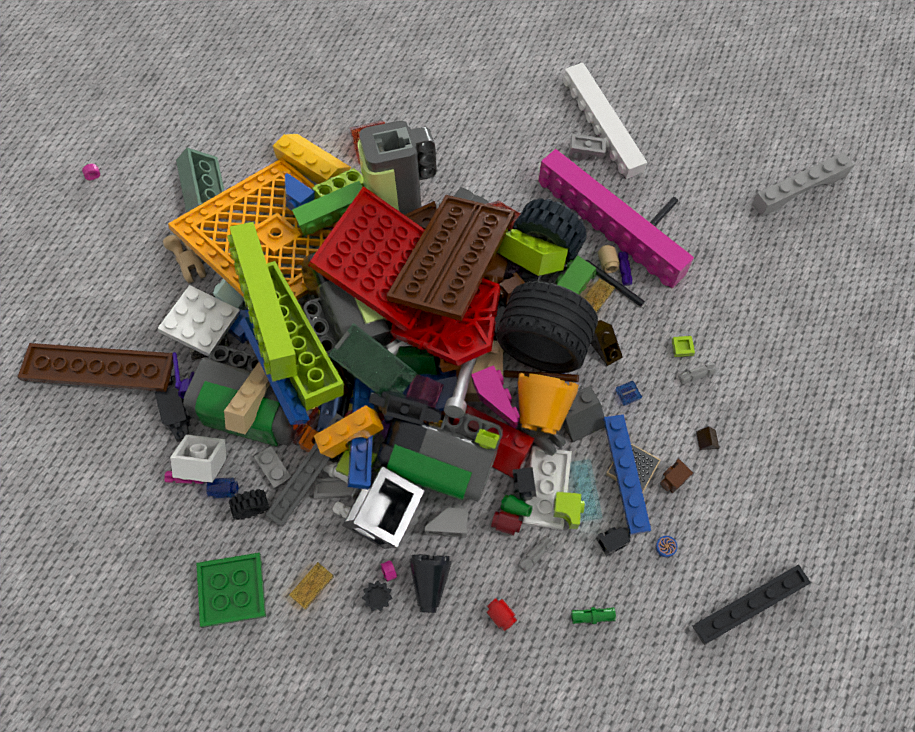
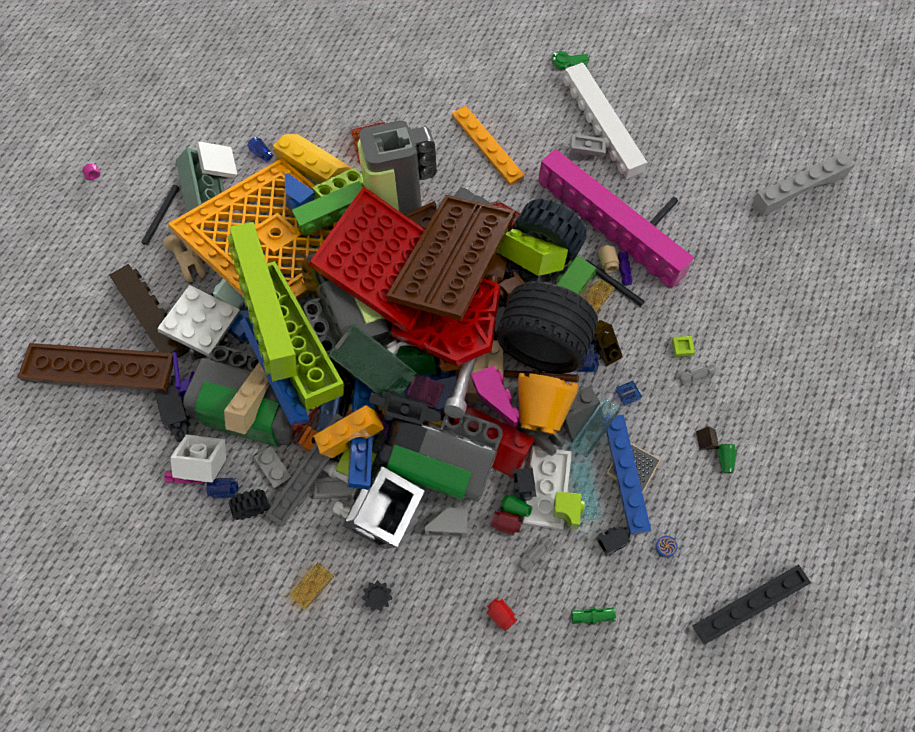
(145, 308): none -> dark brown brick
(159, 216): none -> black piece
(216, 160): none -> white tile
(230, 590): green plate -> none
(259, 148): none -> clear blue cone
(388, 570): dark pink axle -> none
(429, 580): black cone -> none
(487, 439): lime plate -> none
(488, 145): none -> light orange plate
(562, 60): none -> green piece
(590, 363): none -> clear blue brick
(595, 427): none -> clear light blue tile
(675, 476): reddish brown brick -> none
(727, 457): none -> green cone

